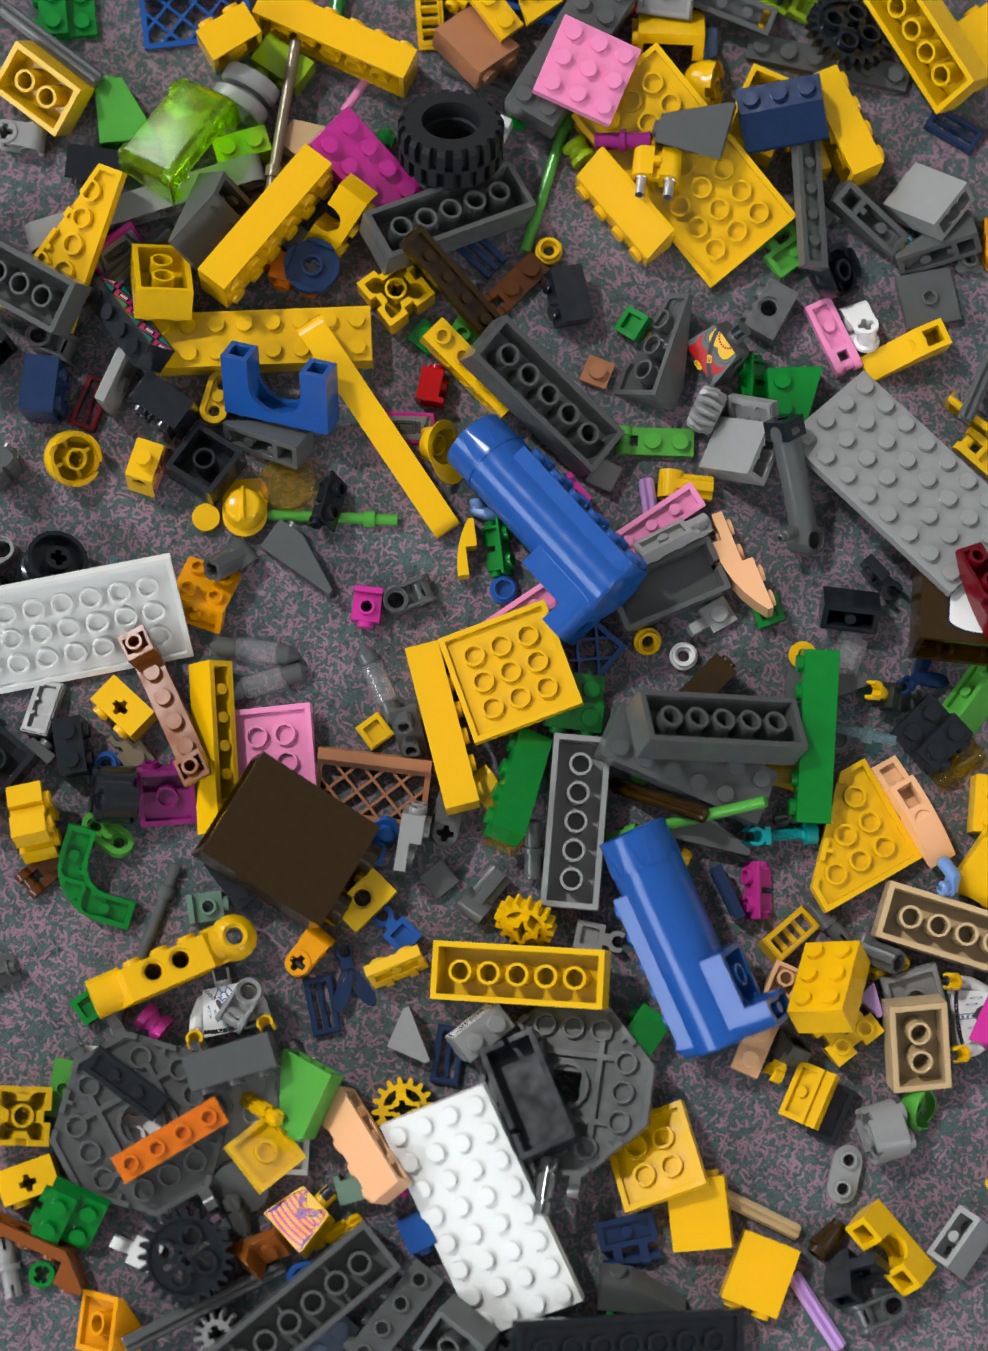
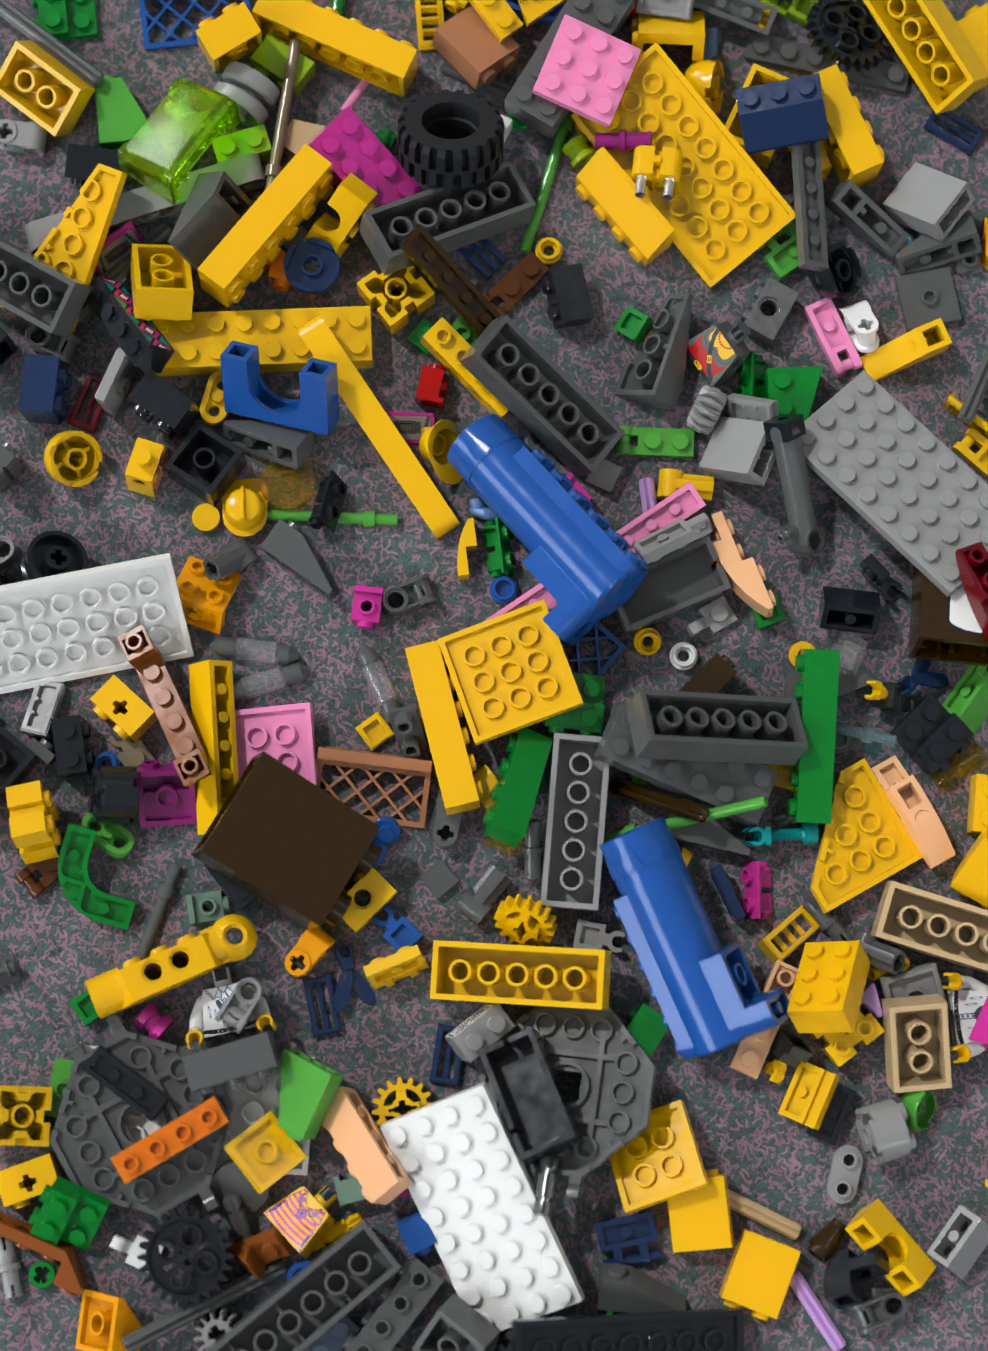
(262, 1109): yellow axle -> none
(407, 1037): light grey slope -> none
(413, 827): light grey plate -> none
(597, 372): nougat plate -> none
(696, 130): dark grey slope -> none
(952, 875): medium blue arm -> none

